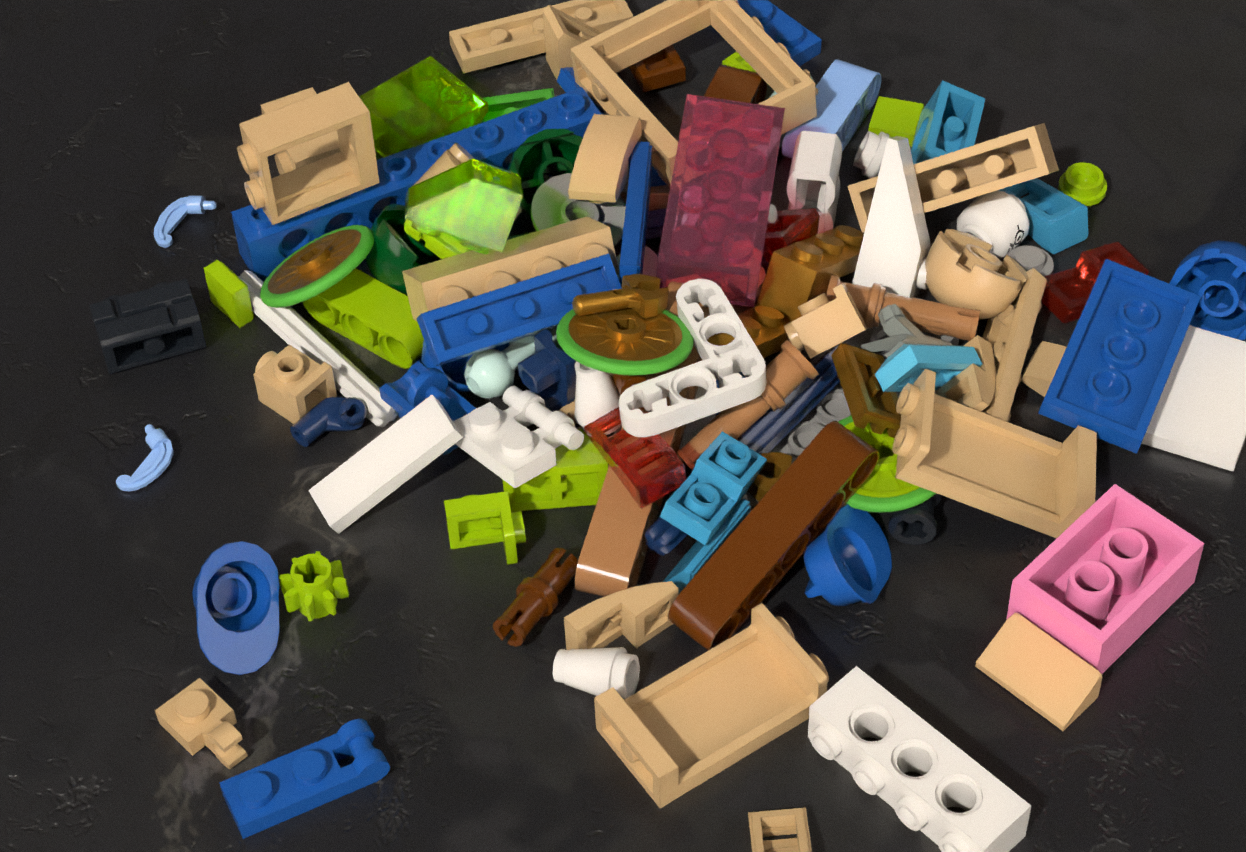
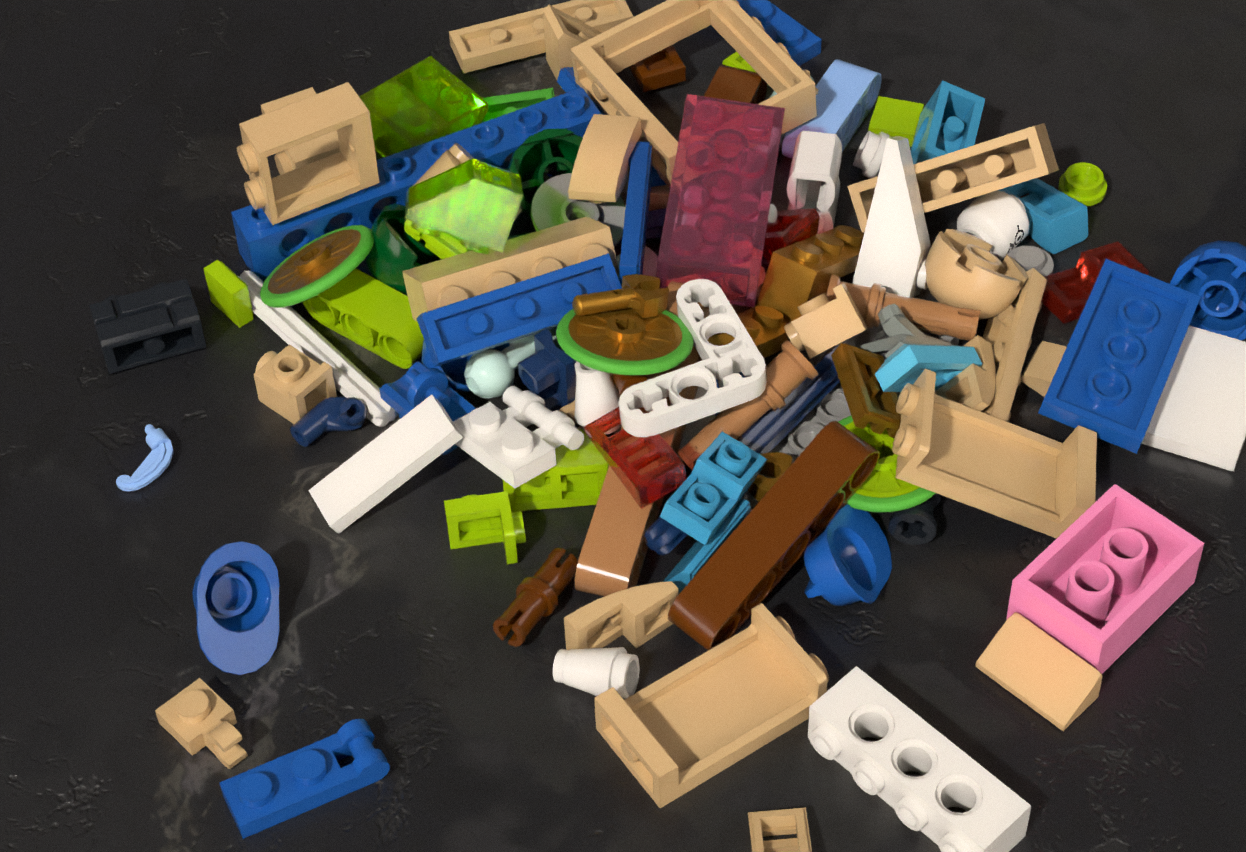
(176, 213): light blue piece -> none
(314, 586): lime gear -> none

